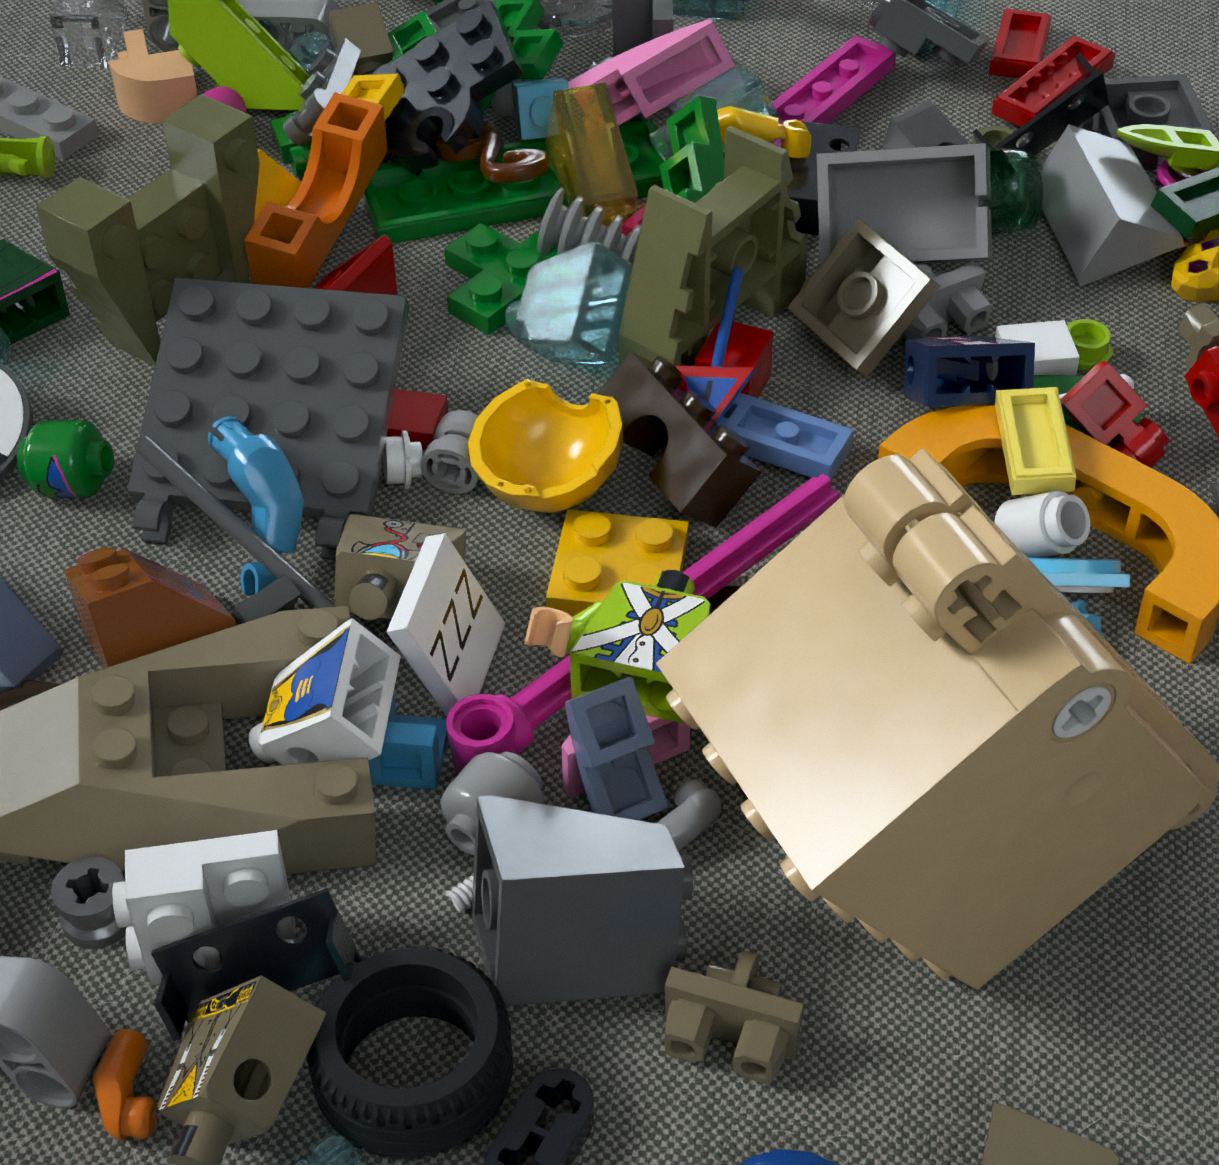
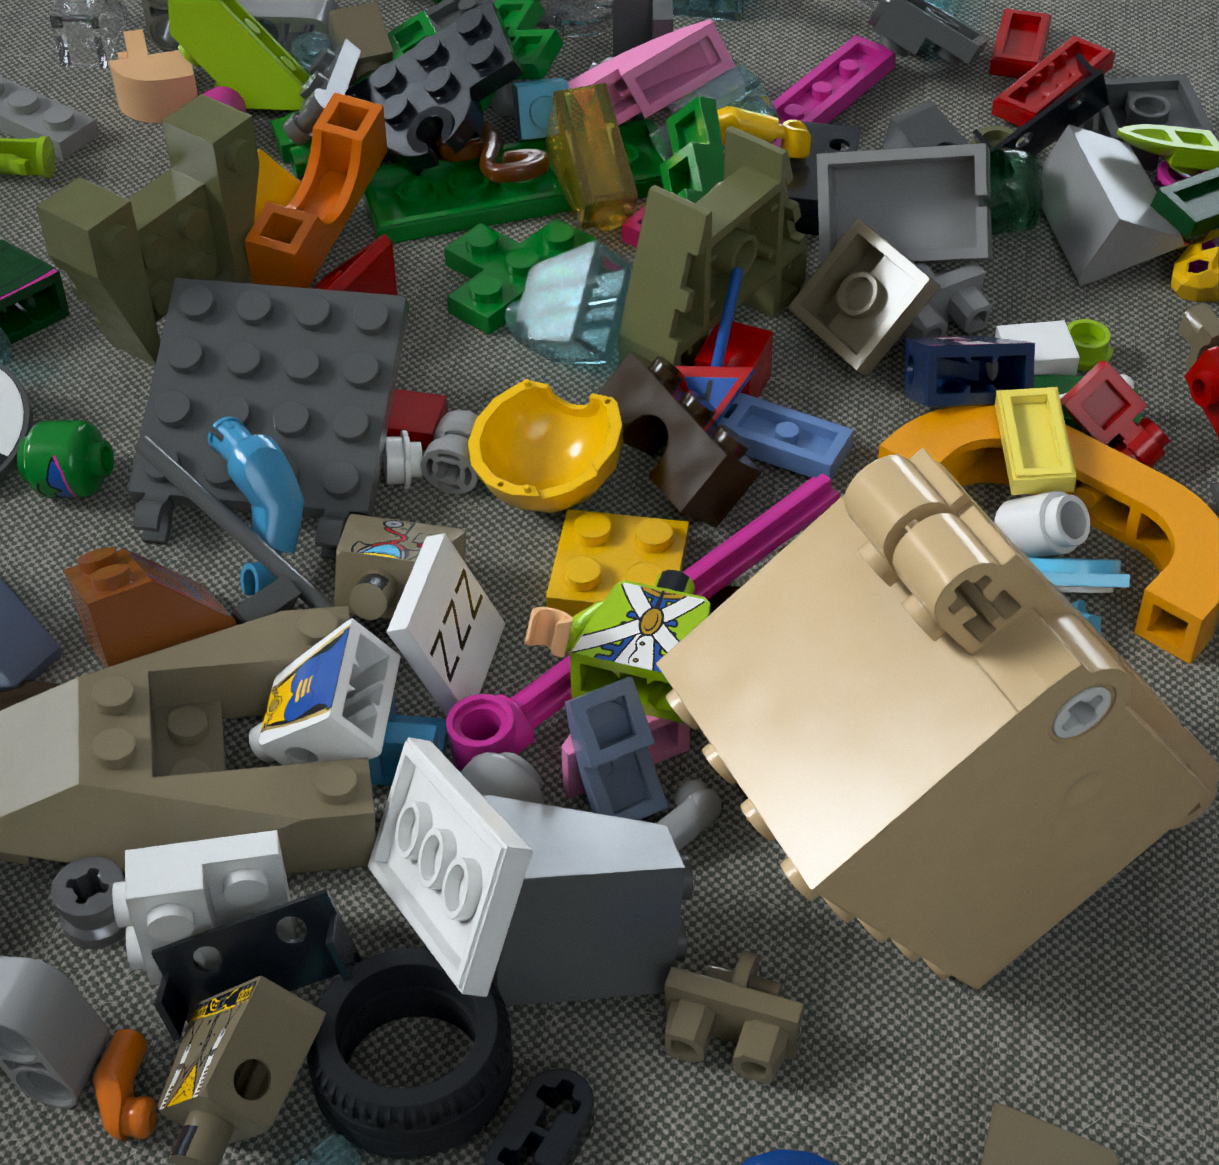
(378, 88): yellow plate -> none
(449, 865): none -> white tile
(569, 229): light grey piece -> none

